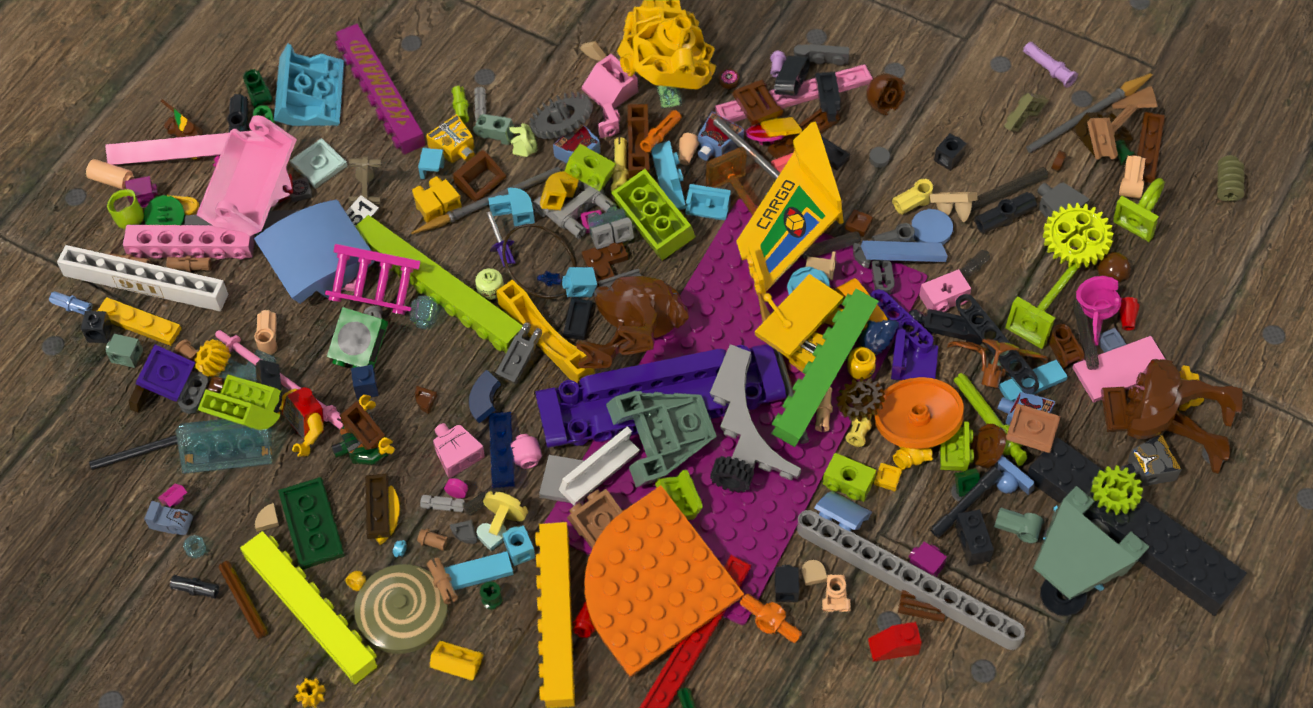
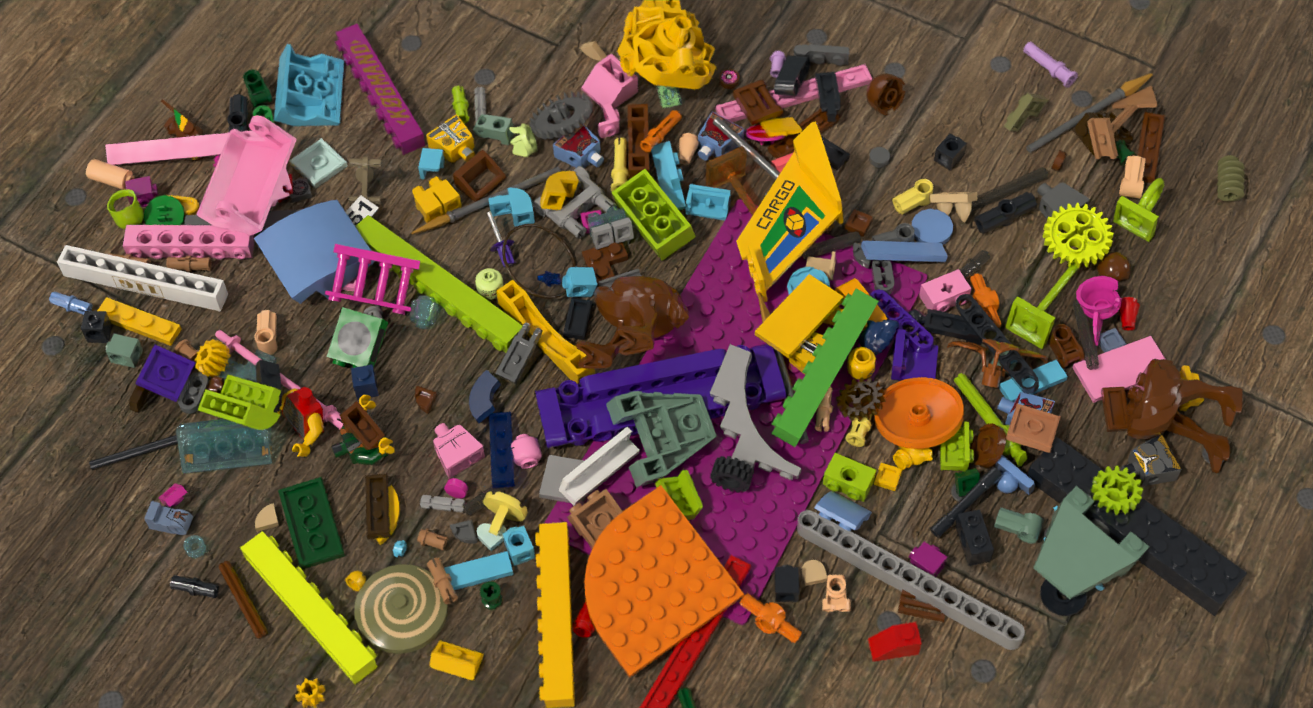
(590, 167): lime brick -> none
(786, 323): yellow hinge -> none
(986, 298): none -> orange axle

